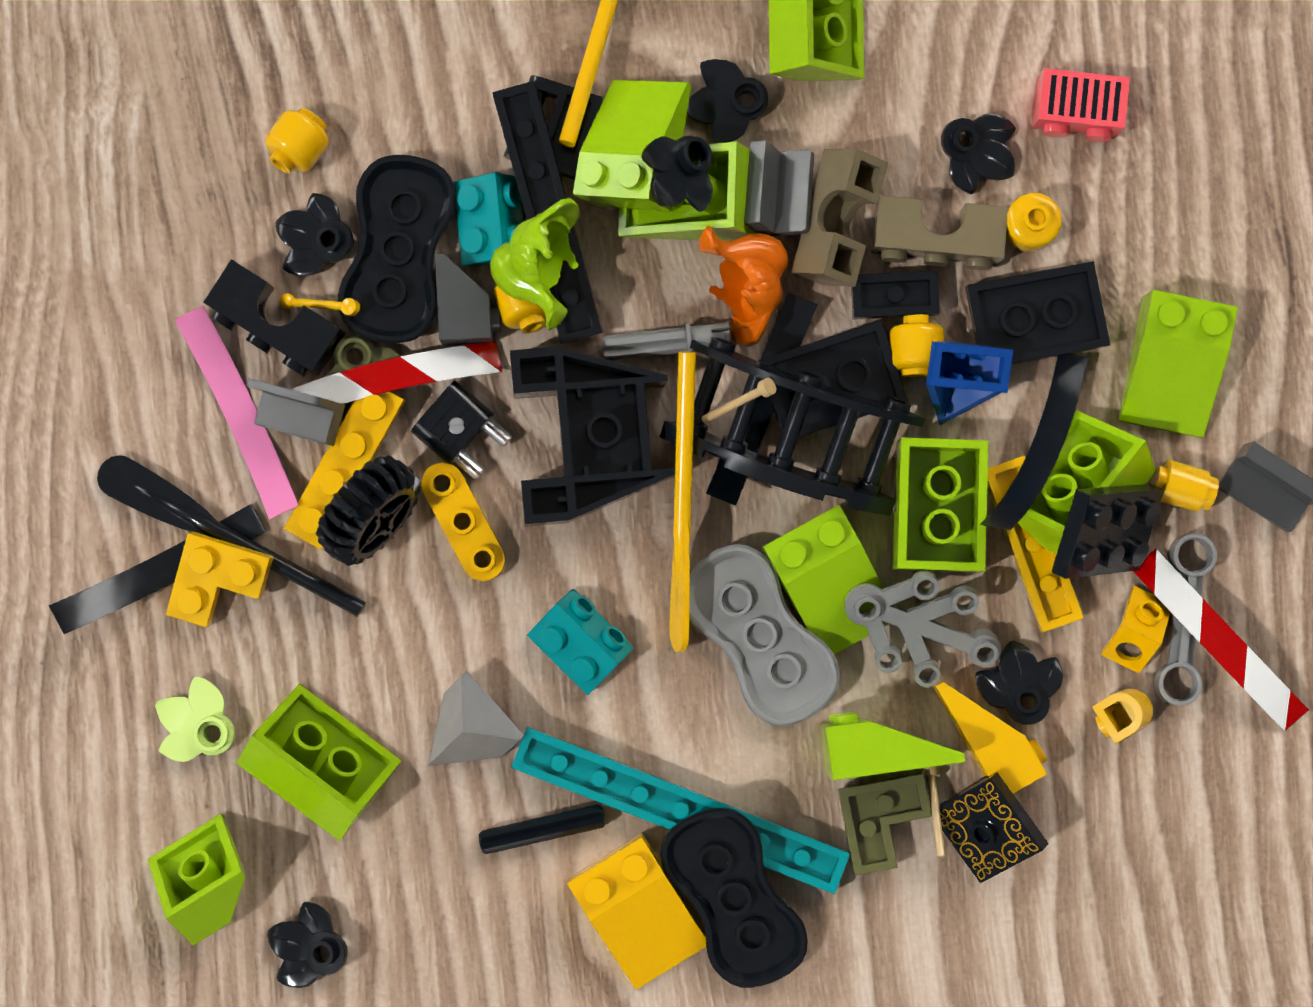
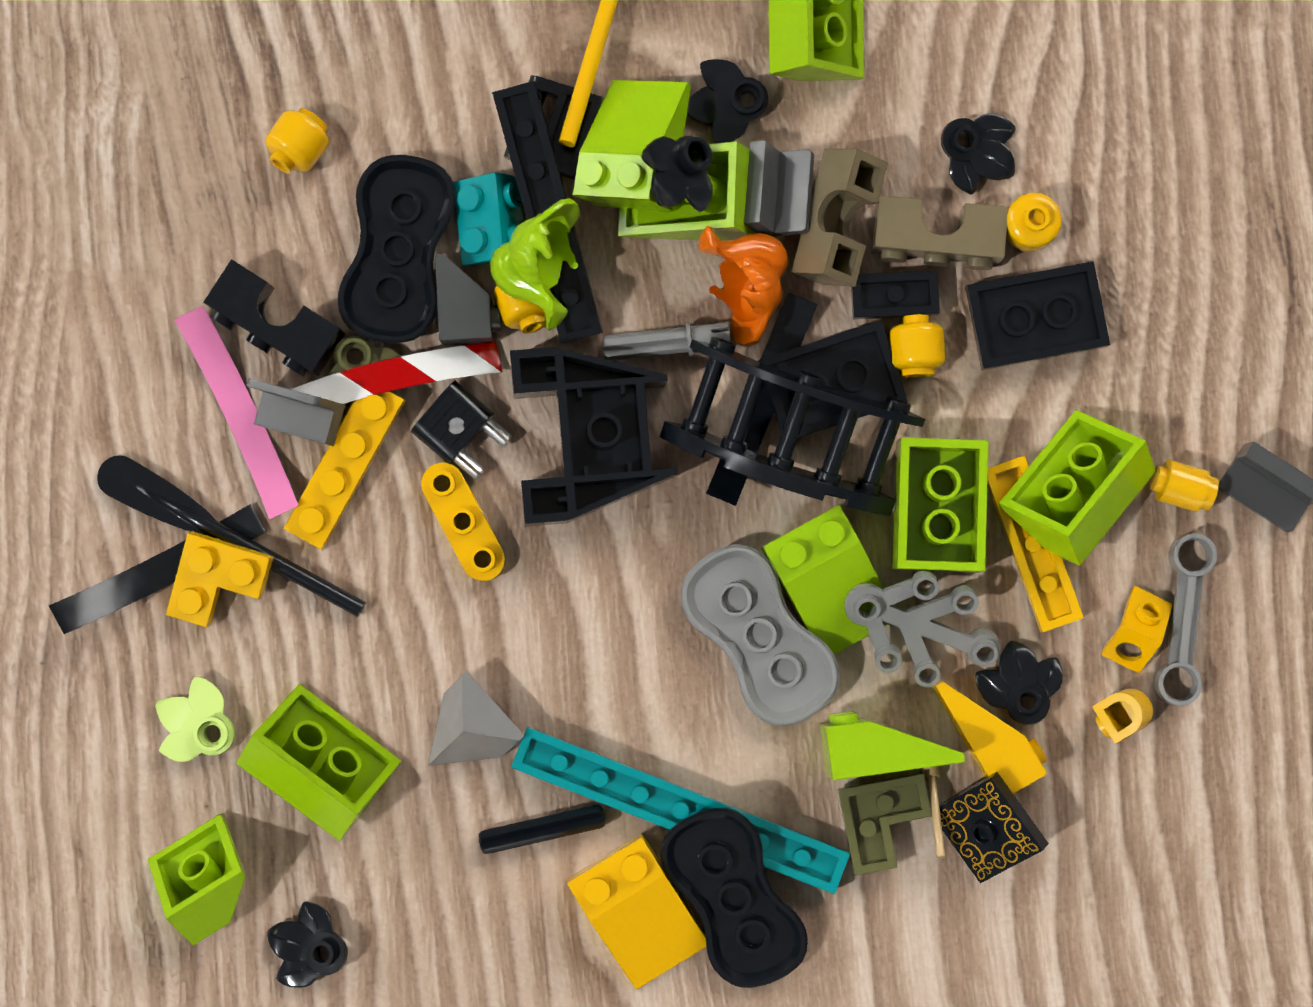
(308, 234): black plate -> none
(347, 306): yellow hinge -> none
(368, 510): black gear -> none
(580, 641): teal bracket -> none
(682, 503): yellow piece -> none
(765, 388): tan piece -> none
(965, 376): blue slope -> none
(1046, 444): black sticker -> none
(1080, 104): coral brick -> none
(1107, 530): black plate -> none
(1176, 362): lime slope -> none
(1220, 640): sticker -> none

